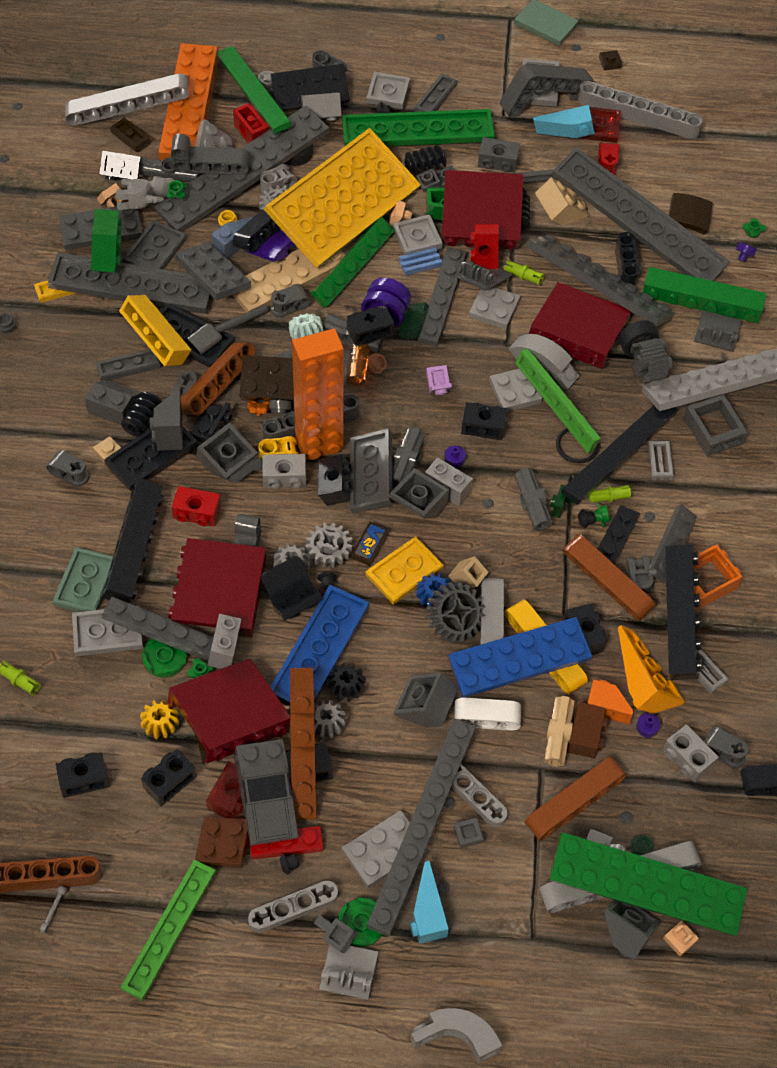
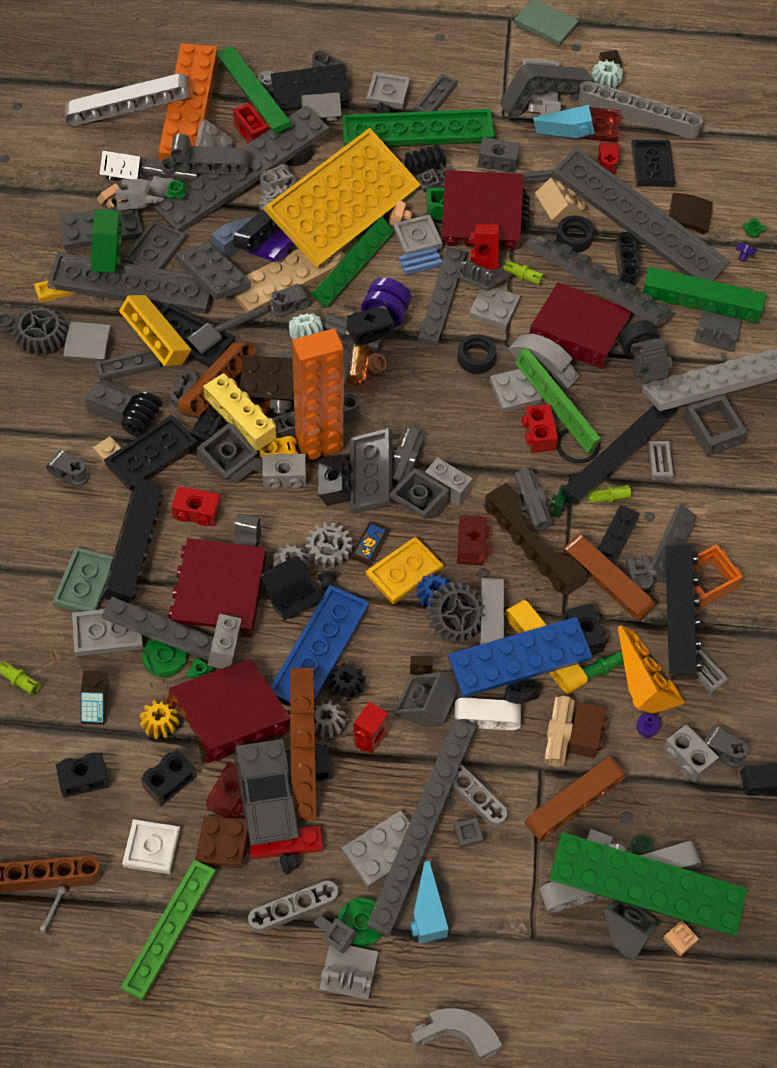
(40, 330): none -> dark grey gear
(87, 341): none -> light grey slope
(94, 697): none -> slope
(130, 134): dark brown plate -> none
(151, 846): none -> white tile
(168, 423): dark grey slope -> none
(226, 217): yellow plate -> none
(240, 411): none -> light yellow brick
(370, 728): none -> red brick
(413, 321): clear green tile -> none
(421, 665): none -> dark brown plate
(438, 380): lavender bracket -> none
(455, 456): dark purple tile -> none
(468, 572): tan brick -> none
(471, 540): none -> clear red brick
(475, 425): black brick -> none
(476, 341): none -> black tyre
(522, 691): none -> black beam
(543, 428): none -> red brick
(546, 108): none -> light grey plate
(561, 570): none -> dark brown arch
(579, 223): none -> black tyre
(586, 518): black piece -> none
(602, 514): green plate -> none
(603, 666): none -> green pin
(607, 74): none -> light aqua gear
(609, 697): orange slope -> none
(652, 163): none -> black tile

